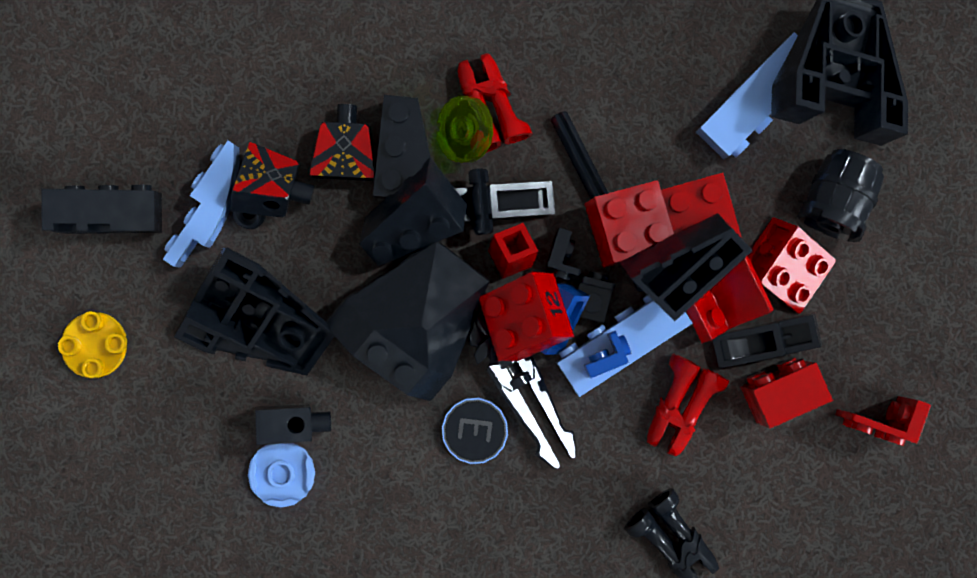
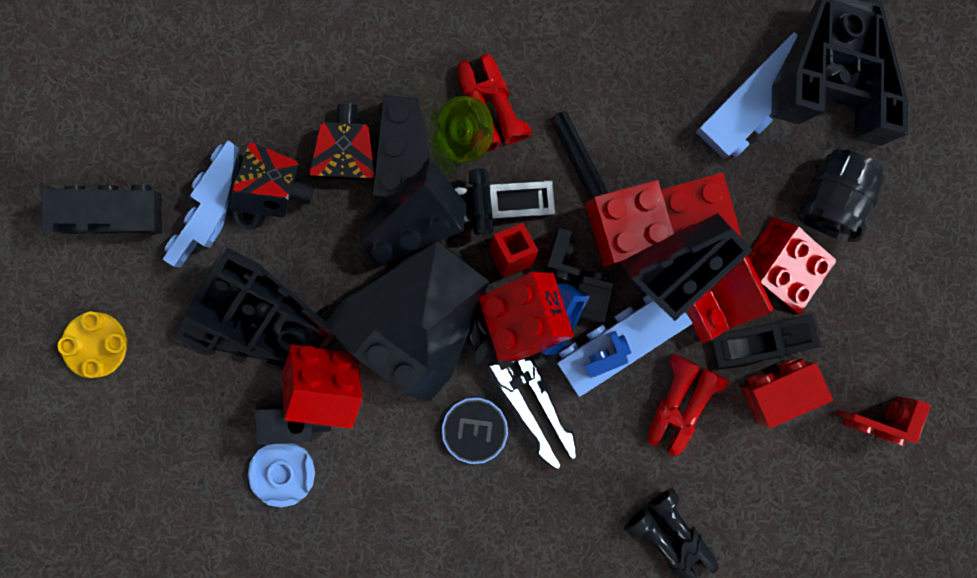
(321, 387): none -> red brick

